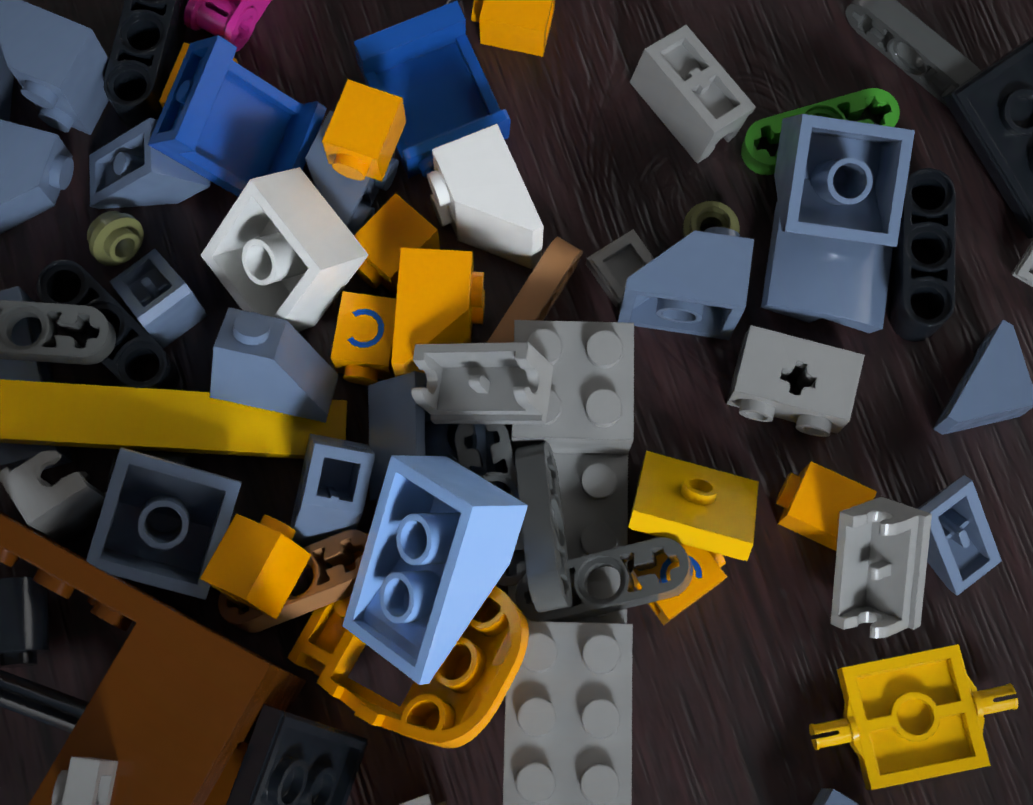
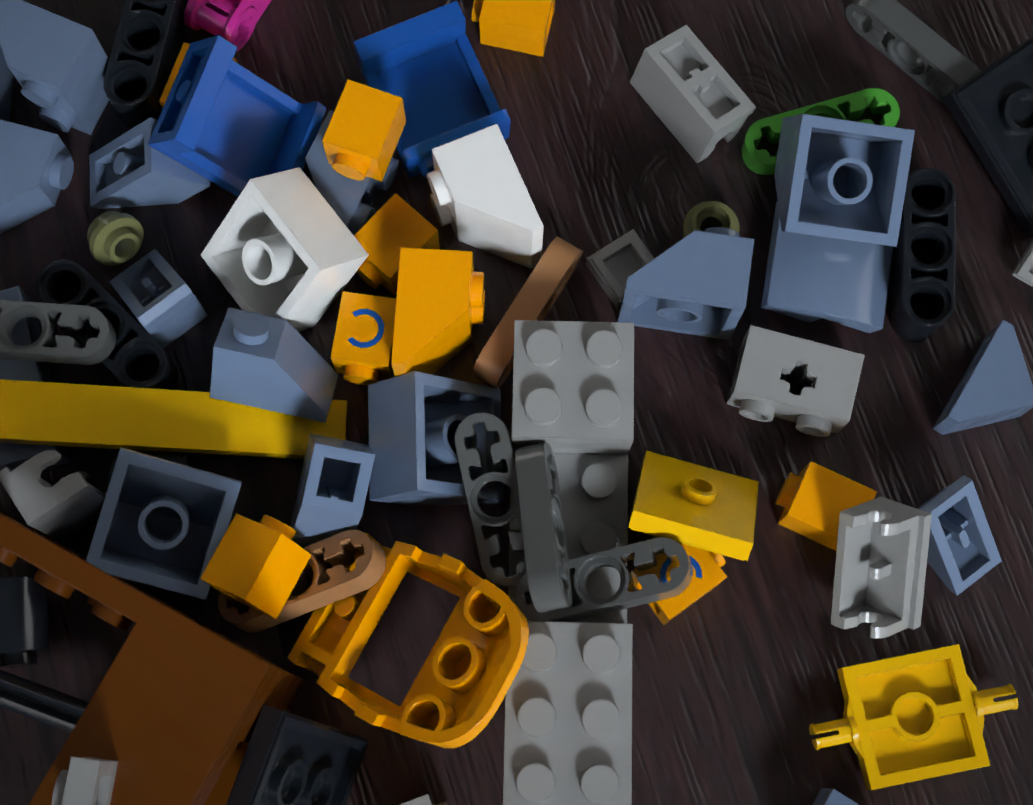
(430, 560): light blue slope -> none
(483, 383): light grey hinge -> none

